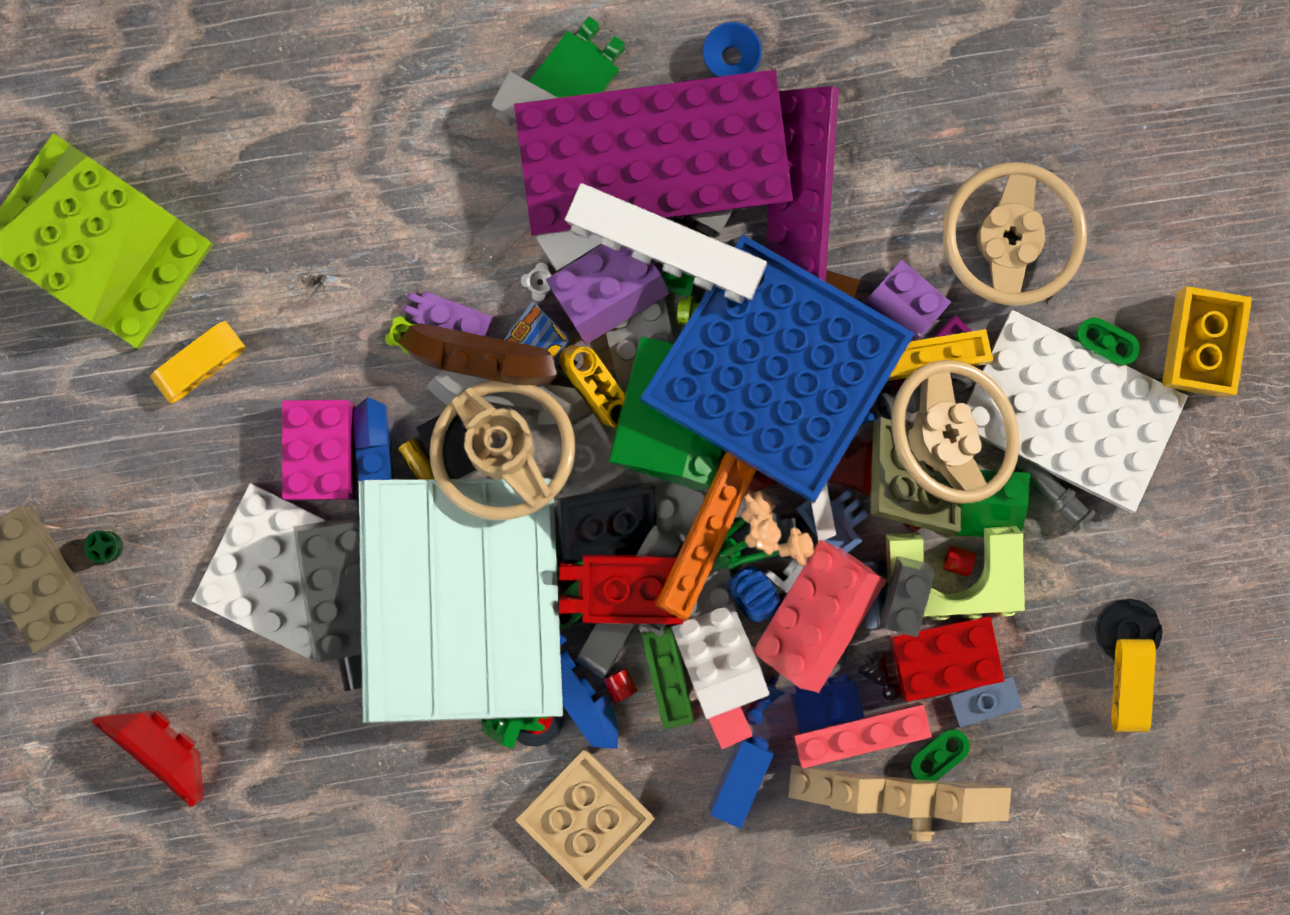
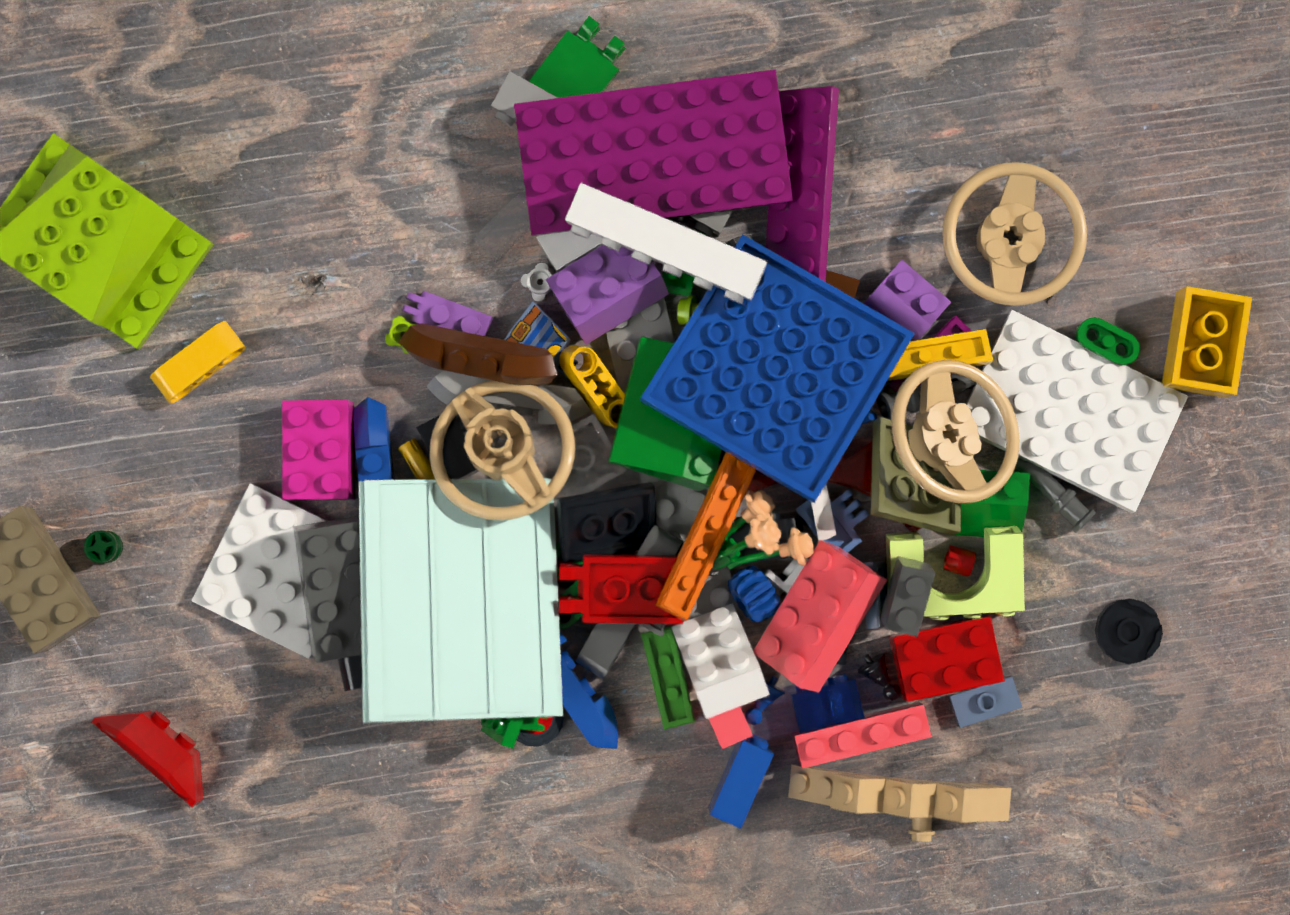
(585, 818): tan plate -> none
(620, 685): red hose -> none
(732, 36): blue piece -> none
(940, 758): green plate -> none
(1133, 685): yellow beam -> none

